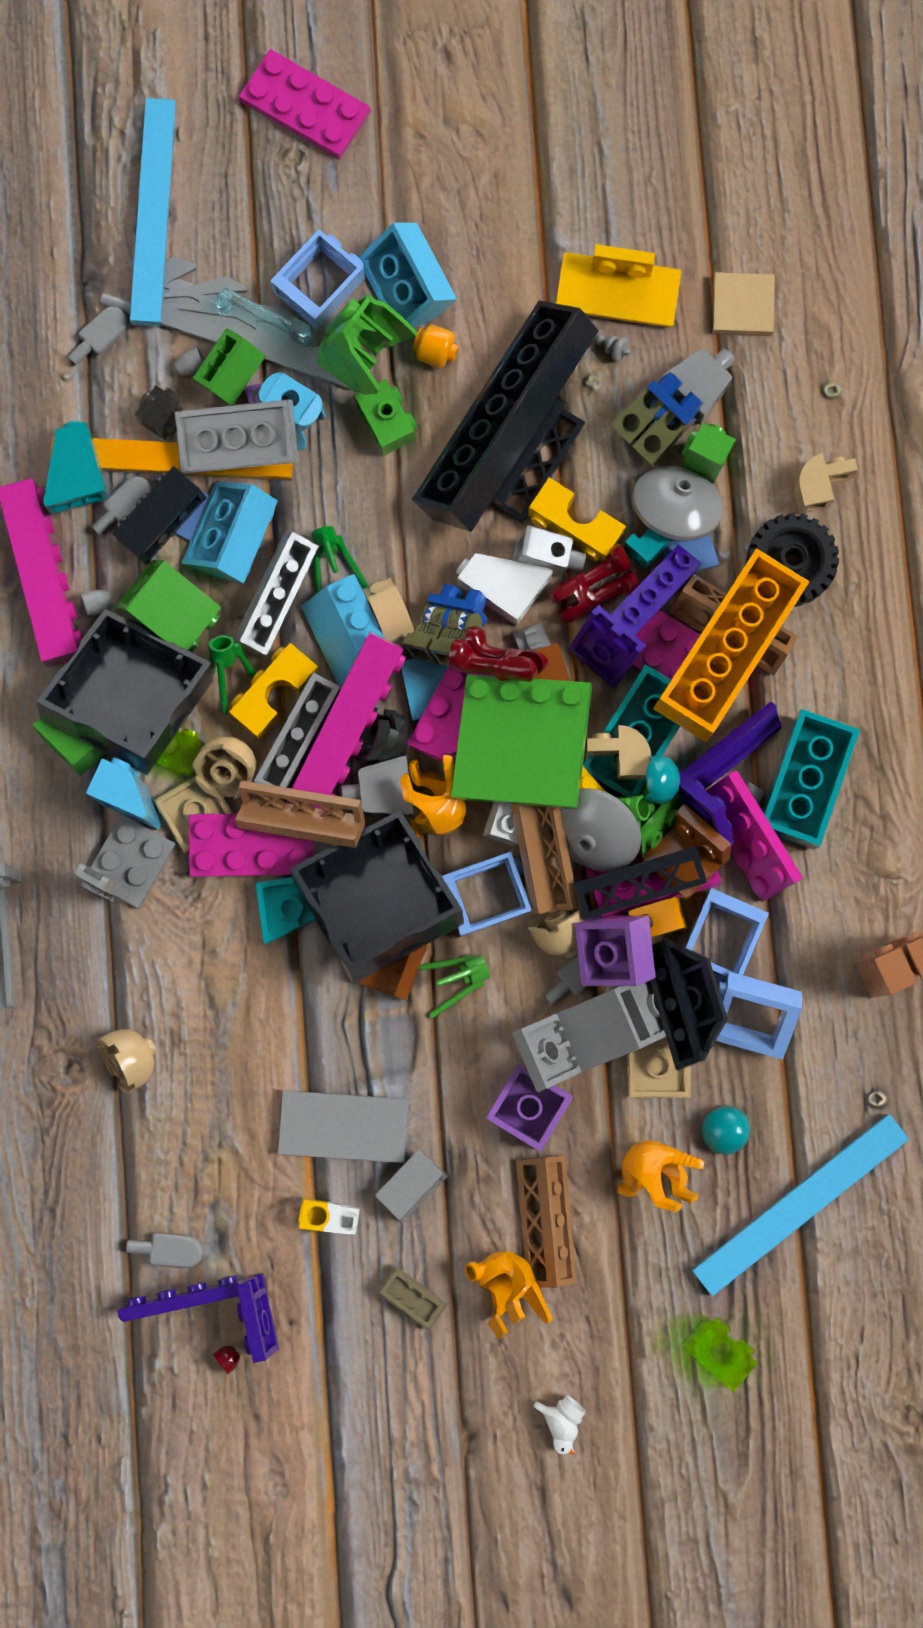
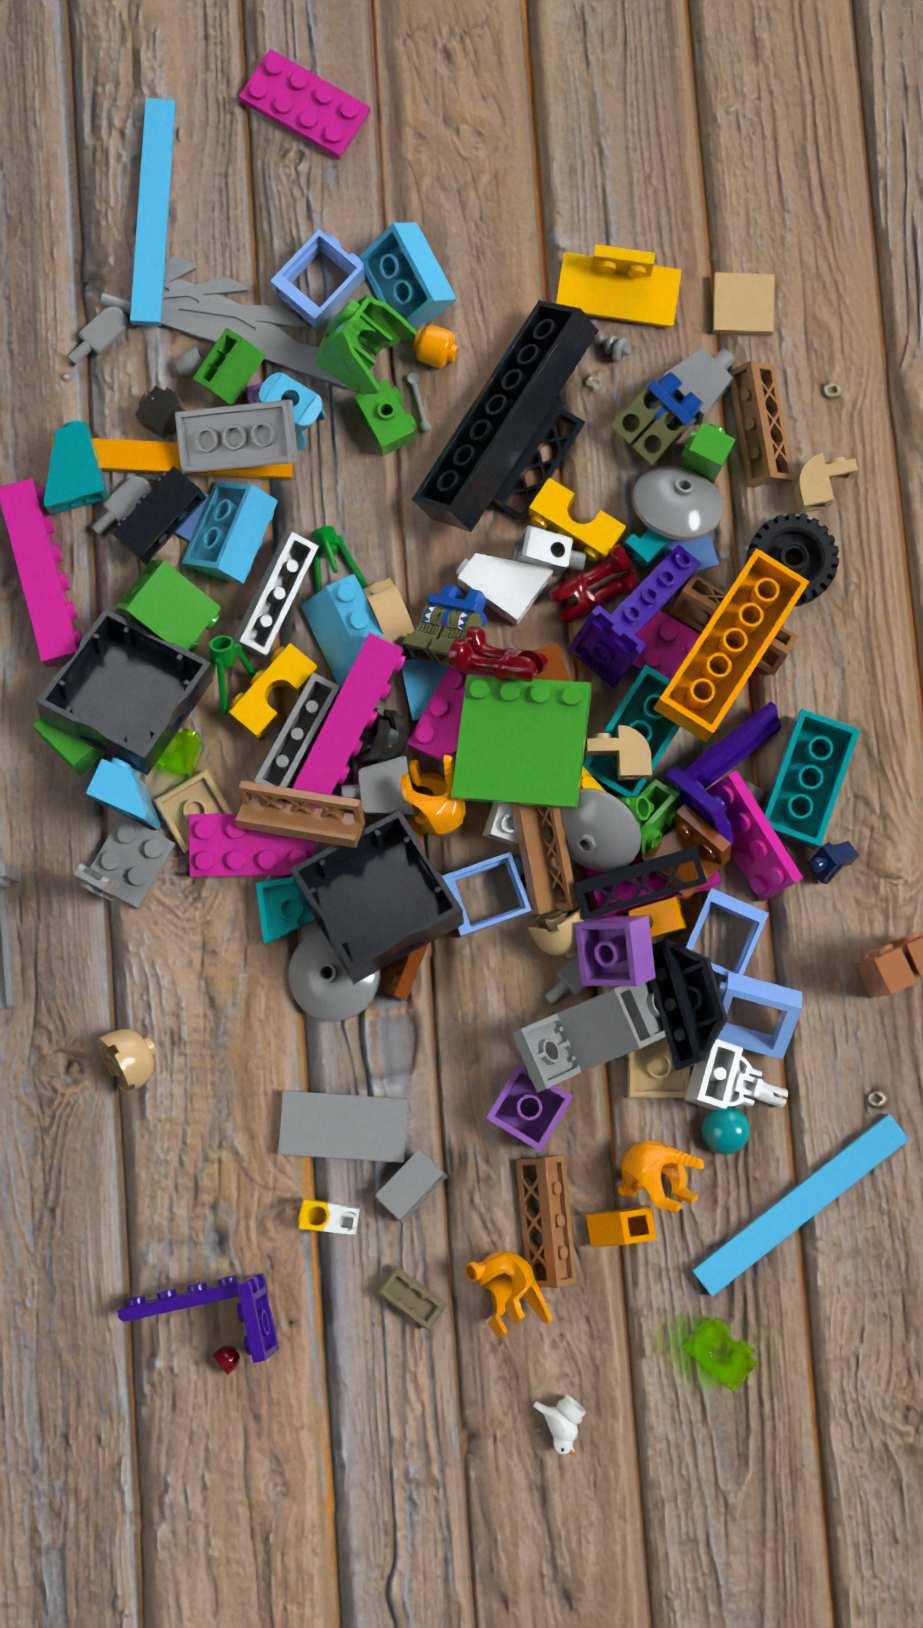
(96, 601): light grey hose -> none
(169, 1250): light grey piece -> none
(223, 765): tan cylinder -> none
(299, 331): clear light blue hinge -> none
(322, 997): none -> light grey dish
(413, 380): none -> light grey hinge
(472, 971): bright green plant -> none
(531, 638): light grey tile -> none
(621, 1226): none -> light orange slope
(661, 779): teal hair -> none
(725, 1080): none -> white brick
(756, 422): none -> medium nougat fence
(831, 860): none -> dark blue piece

